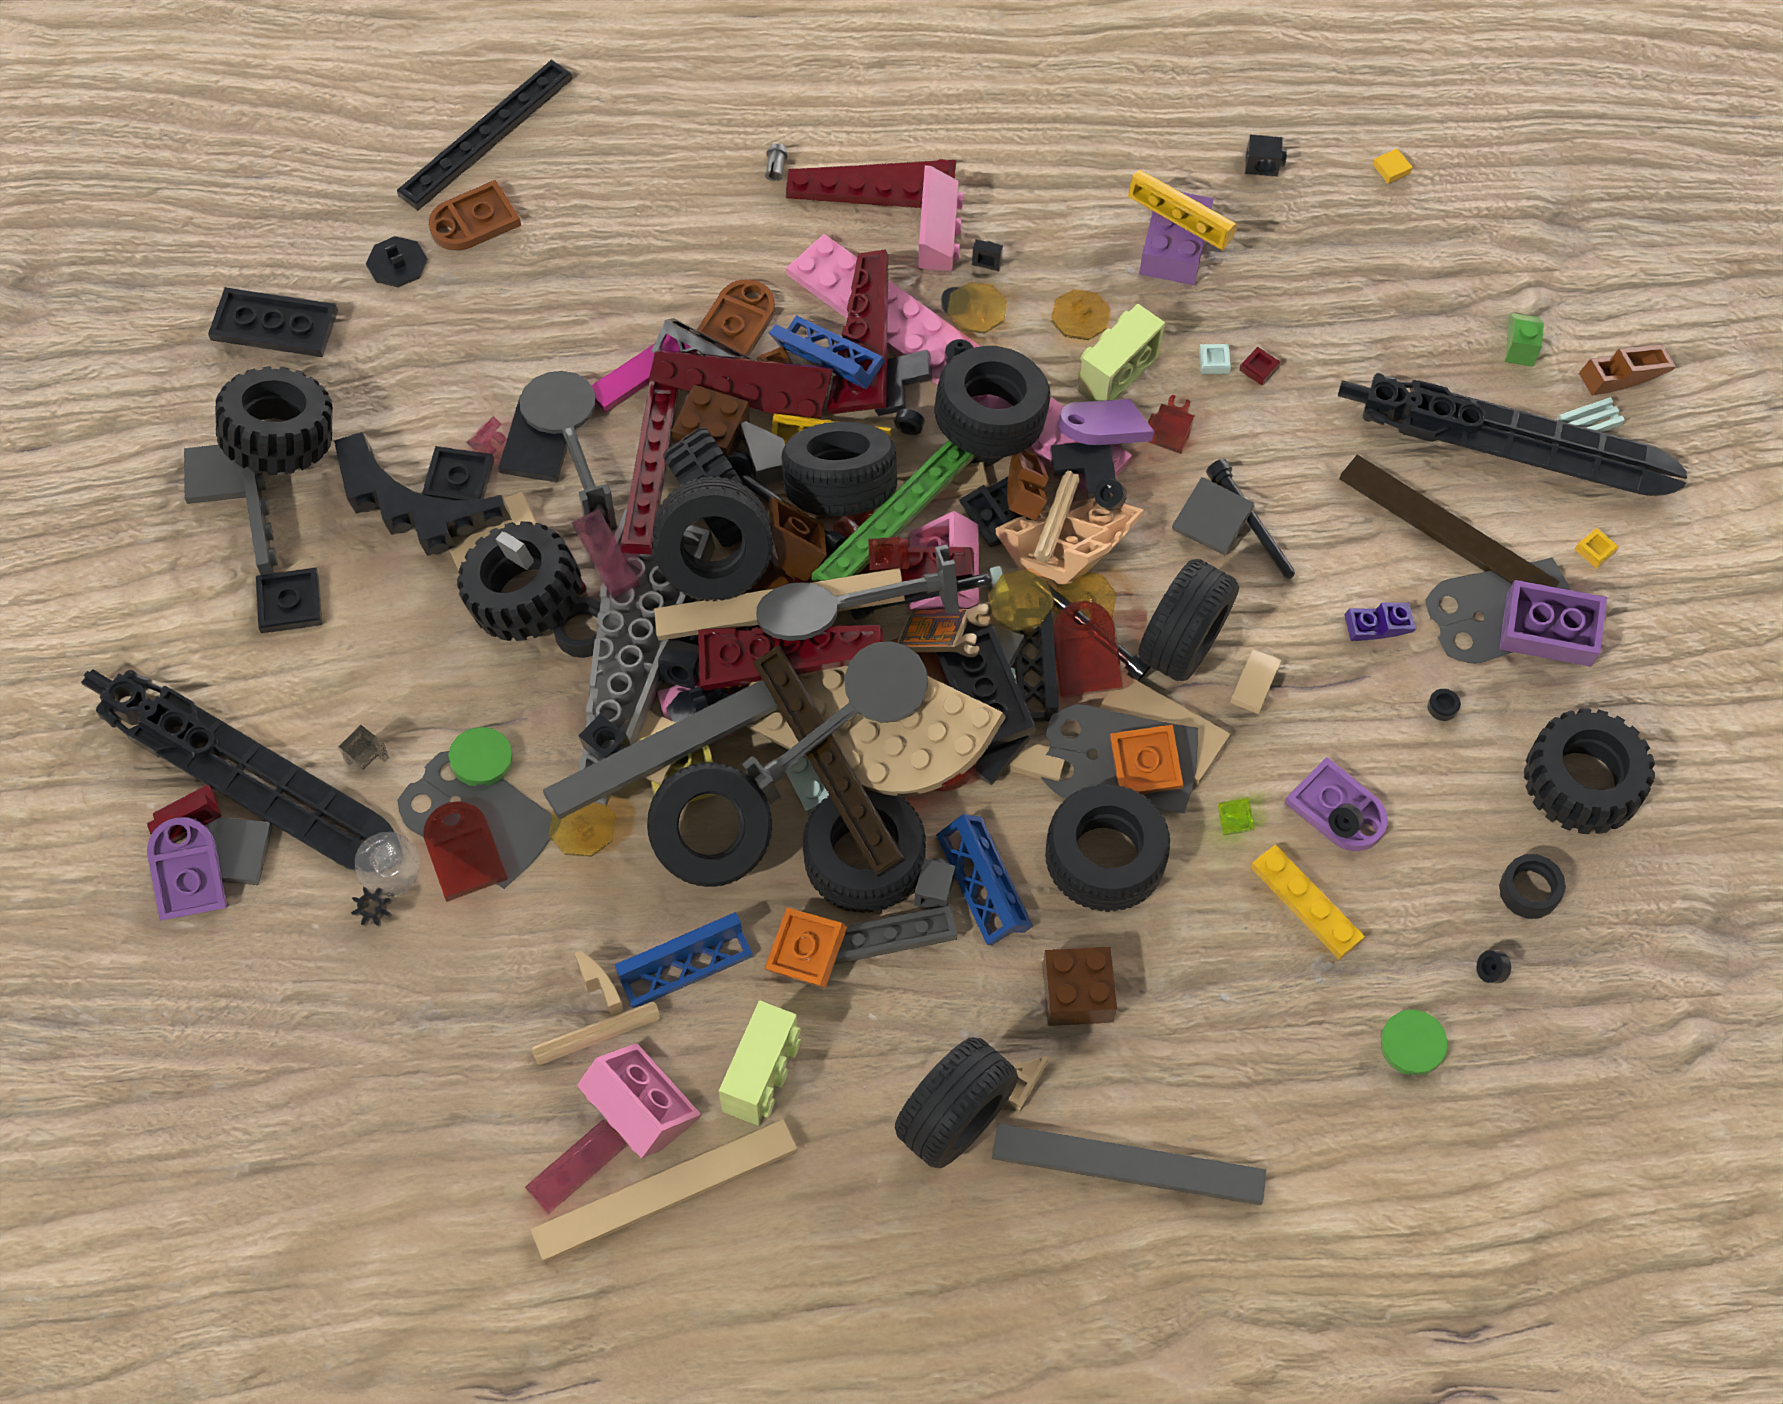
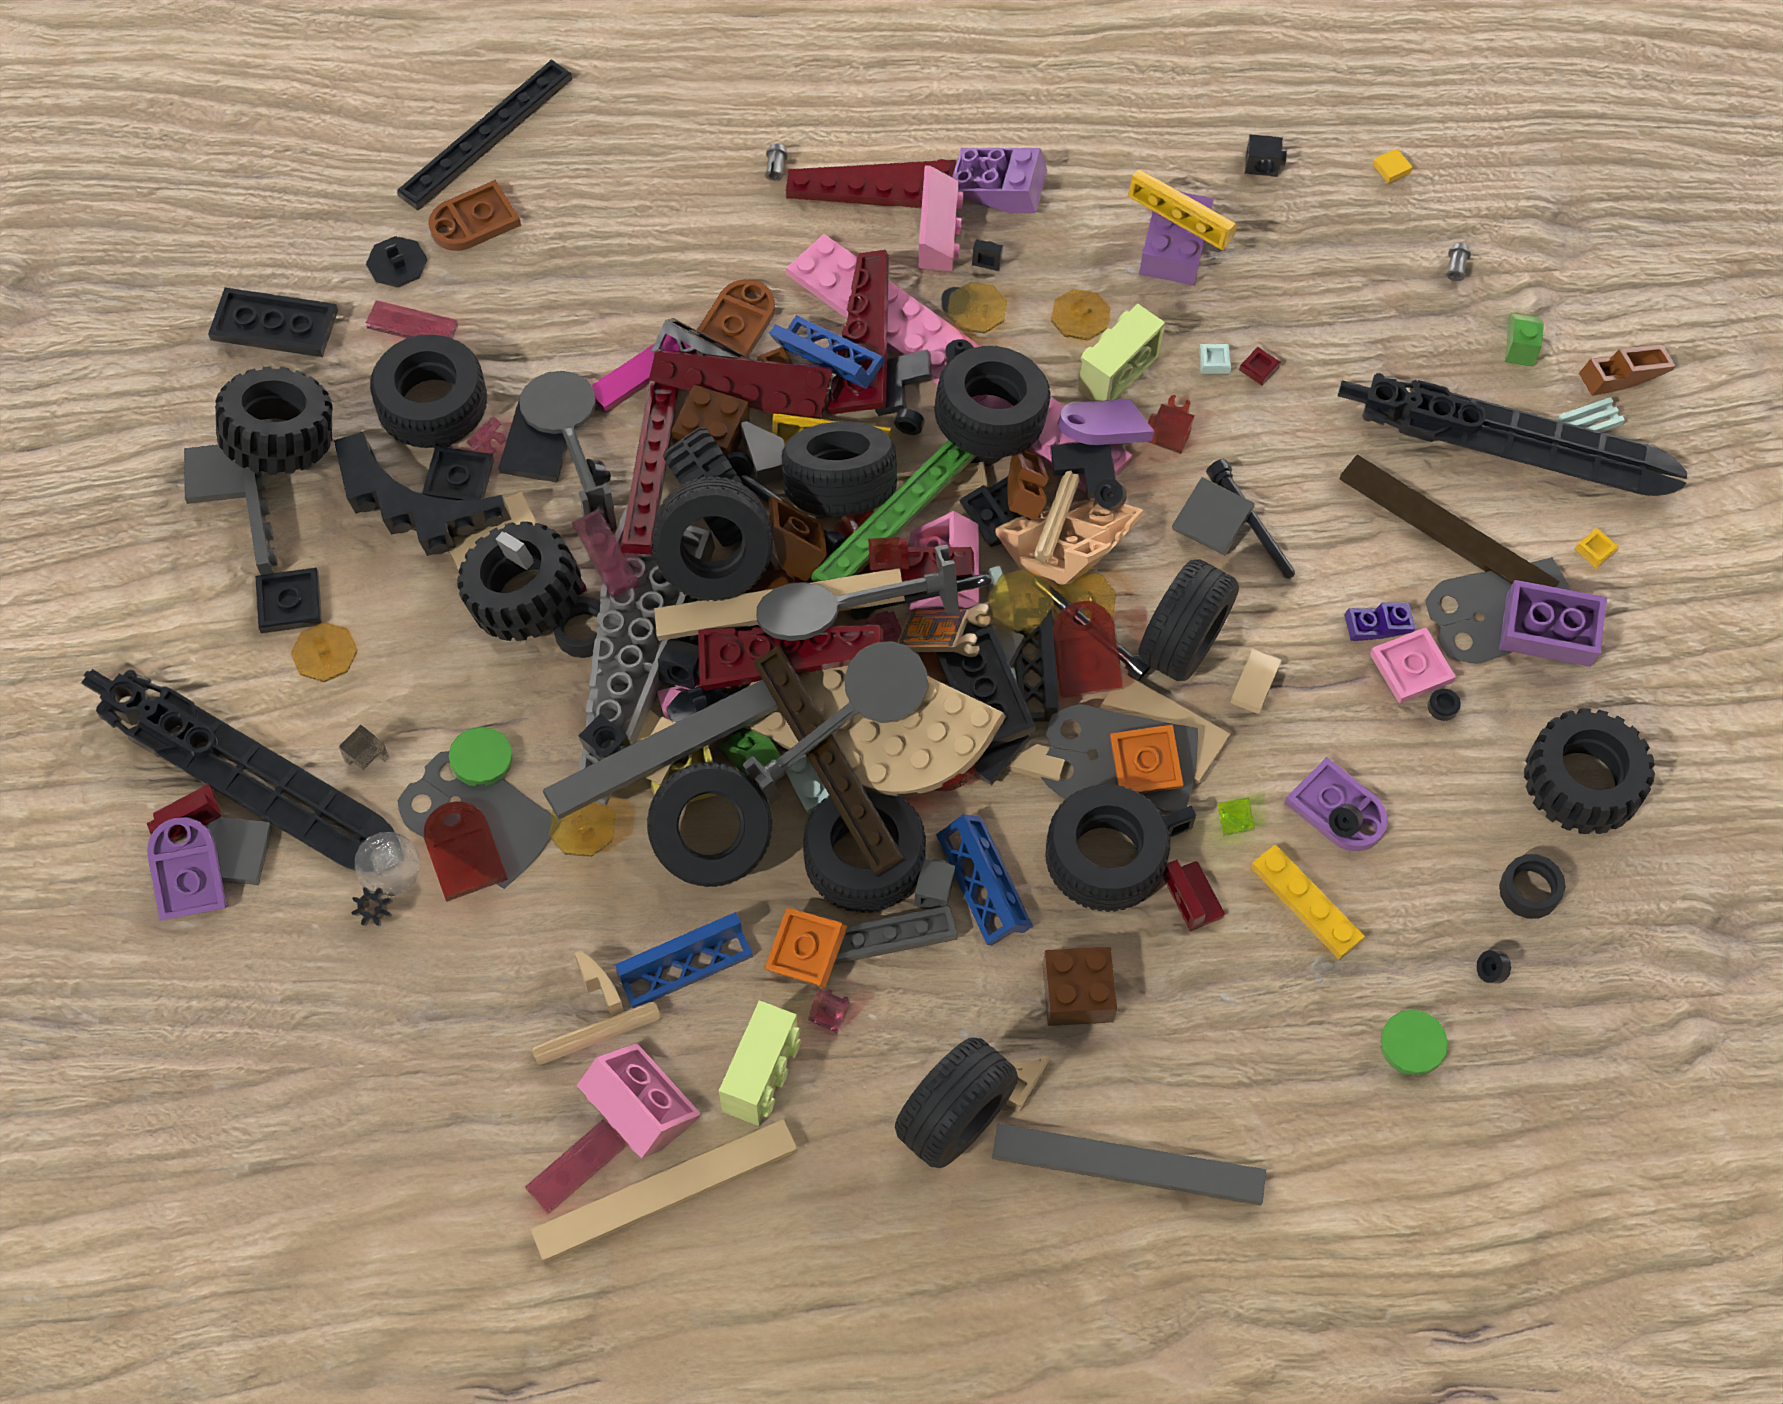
(324, 652): none -> clear yellow piece
(408, 322): none -> clear pink tile
(421, 360): none -> black tyre
(598, 472): none -> black tile
(745, 744): none -> bright green slope
(828, 1010): none -> clear pink tile
(888, 623): none -> clear pink tile
(1002, 177): none -> medium lavender slope
(1180, 820): none -> black tile
(1192, 894): none -> dark red panel
(1412, 665): none -> bright pink plate
(1458, 254): none -> flat silver pin

